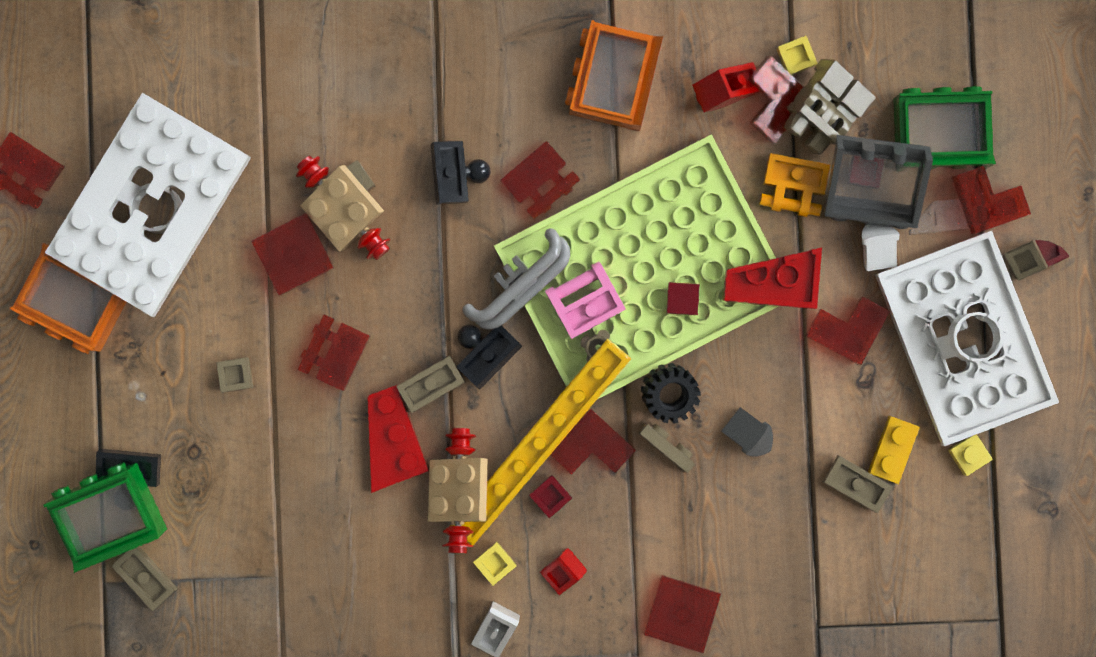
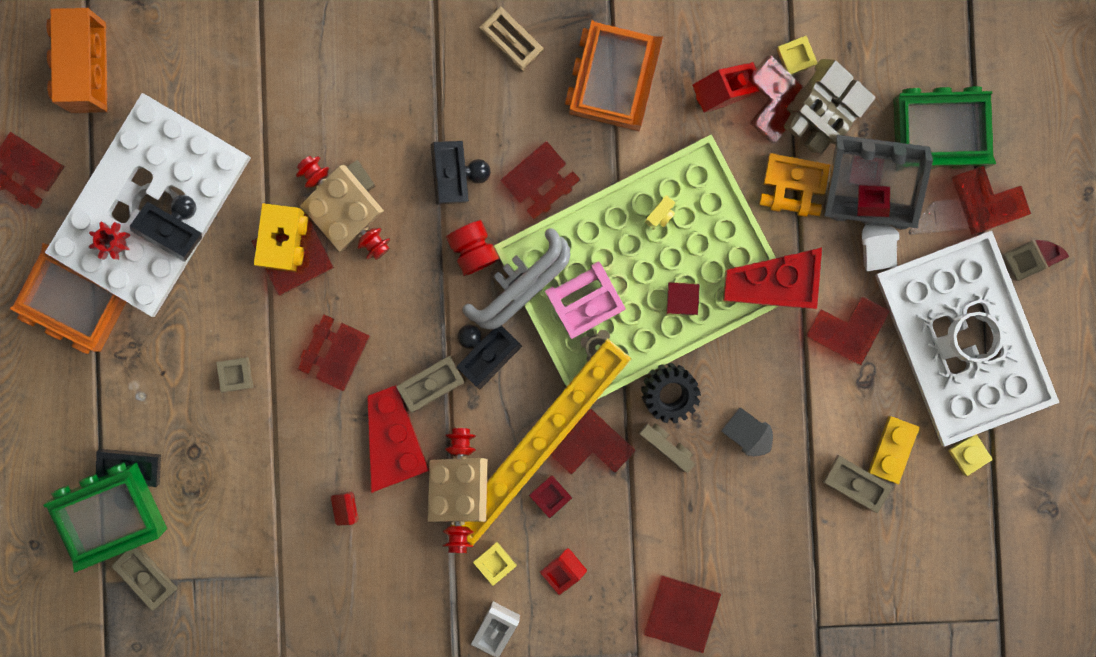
(77, 60): none -> orange brick
(101, 237): none -> red gear
(168, 230): none -> black plate
(272, 223): none -> yellow brick
(344, 508): none -> red slope
(473, 250): none -> red wheel
(529, 57): none -> tan tile
(661, 214): none -> light yellow plate
(873, 201): none -> dark red plate

